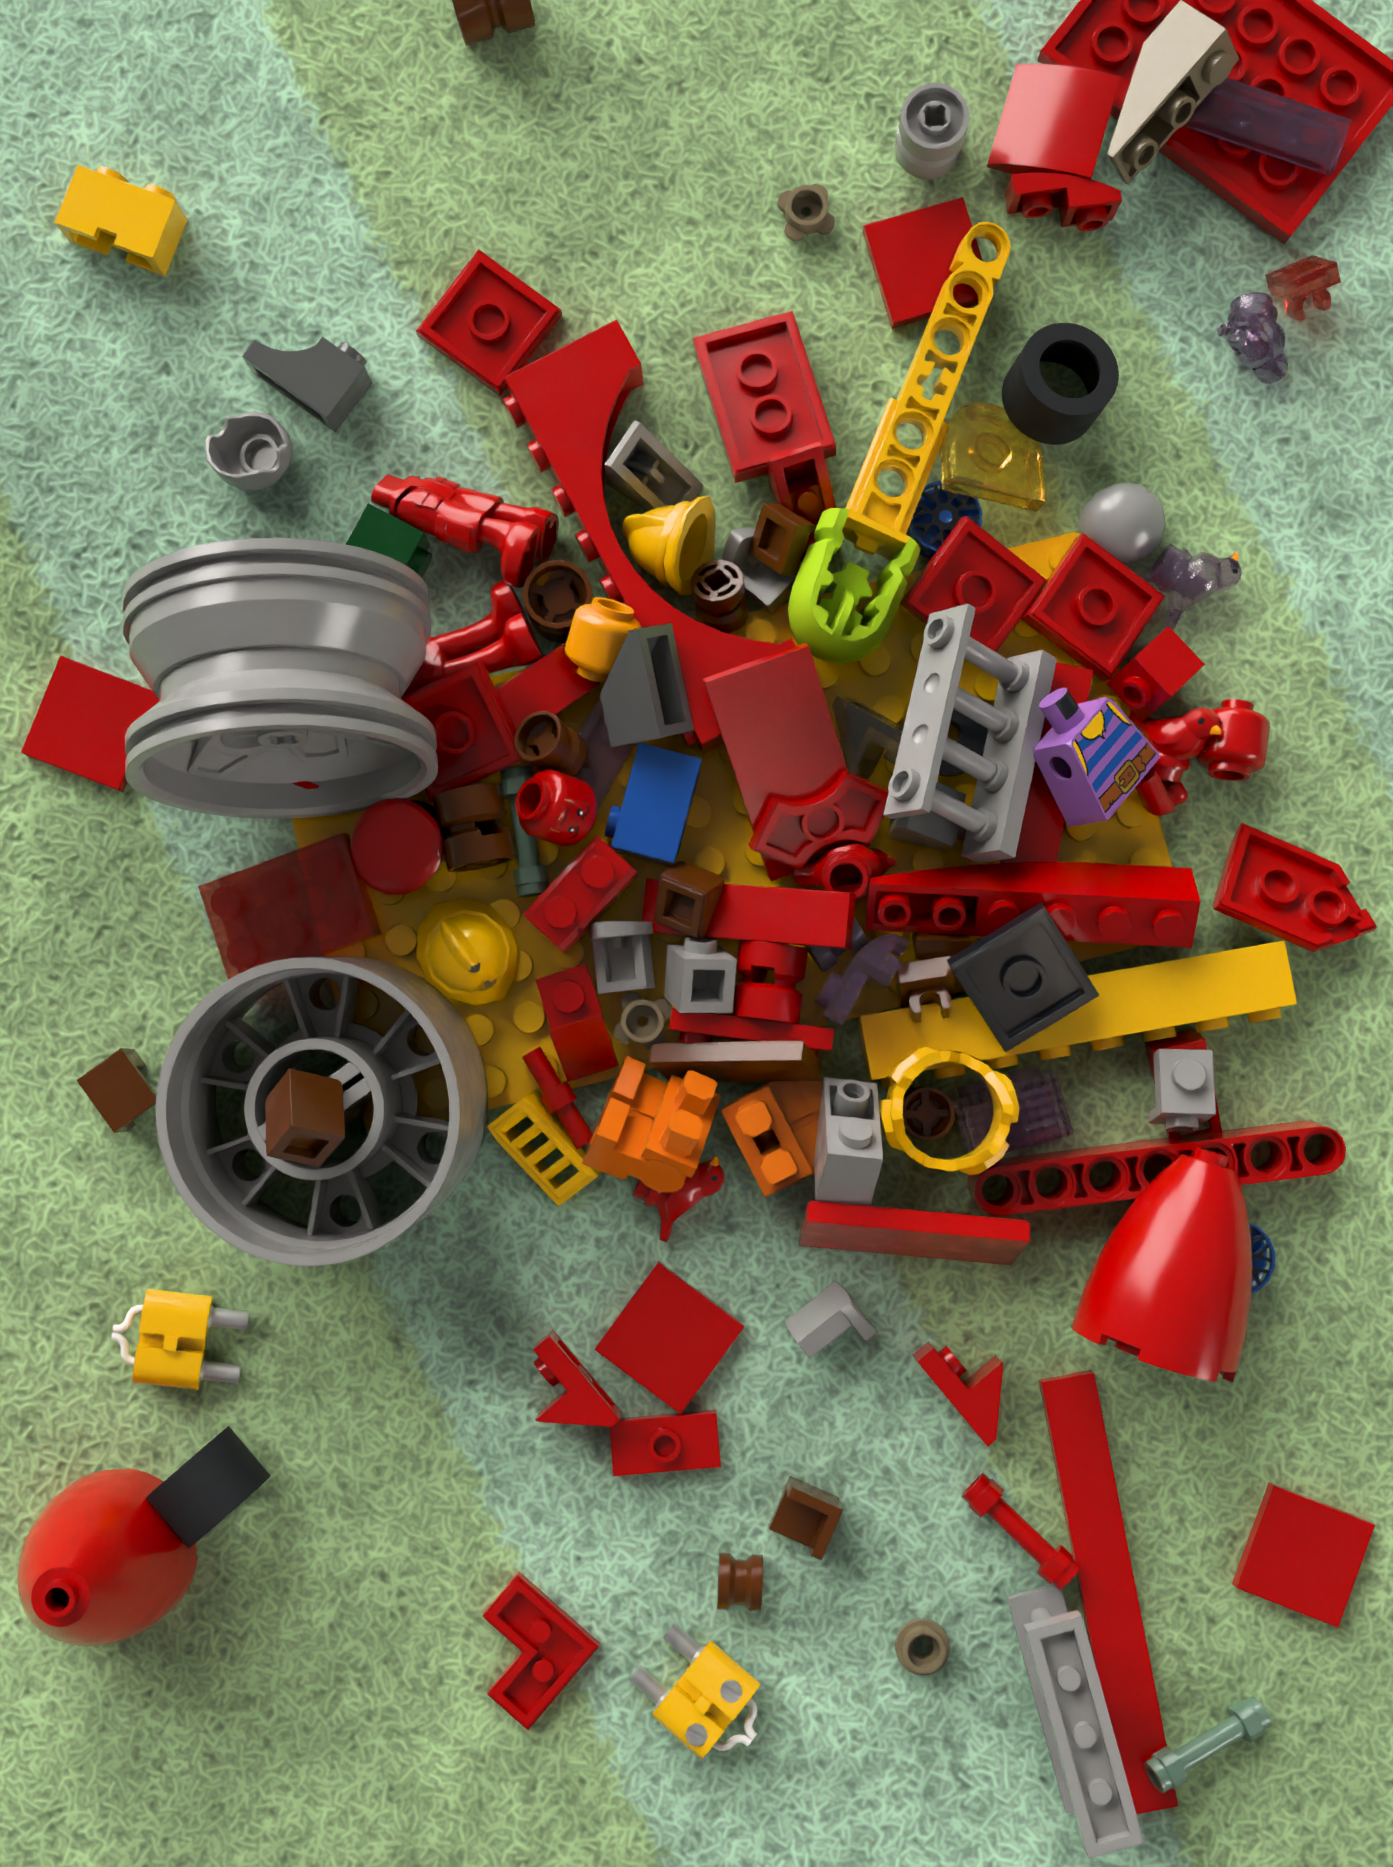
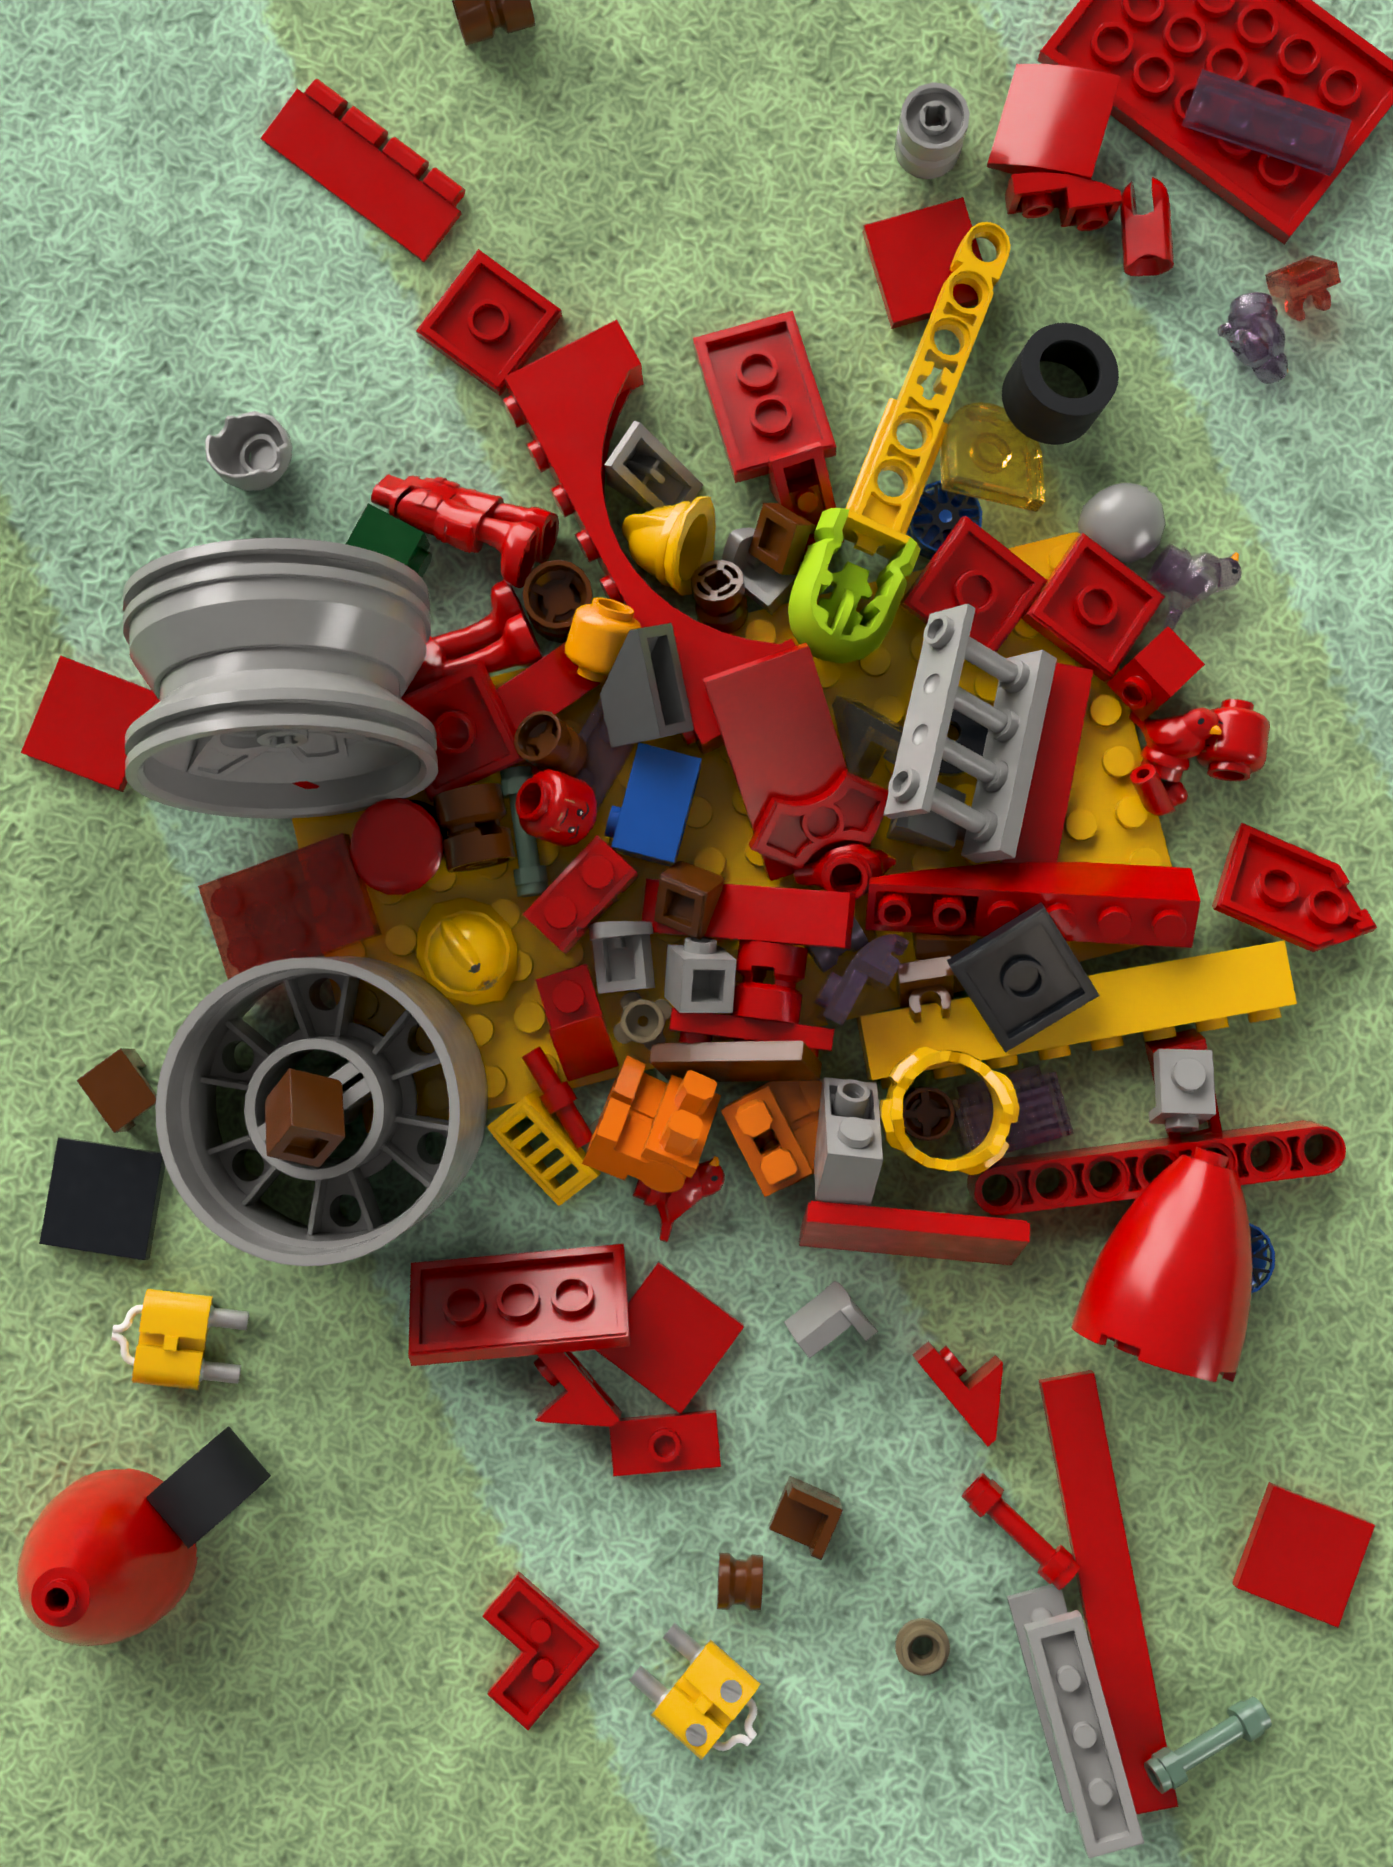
(103, 1198): none -> black tile
(109, 212): yellow brick -> none
(318, 379): dark grey arch -> none
(372, 182): none -> red windscreen
(518, 1305): none -> red tile
(806, 197): dark tan plate -> none
(1090, 756): medium lavender torso -> none
(1146, 237): none -> red piece
(1171, 78): slope -> none

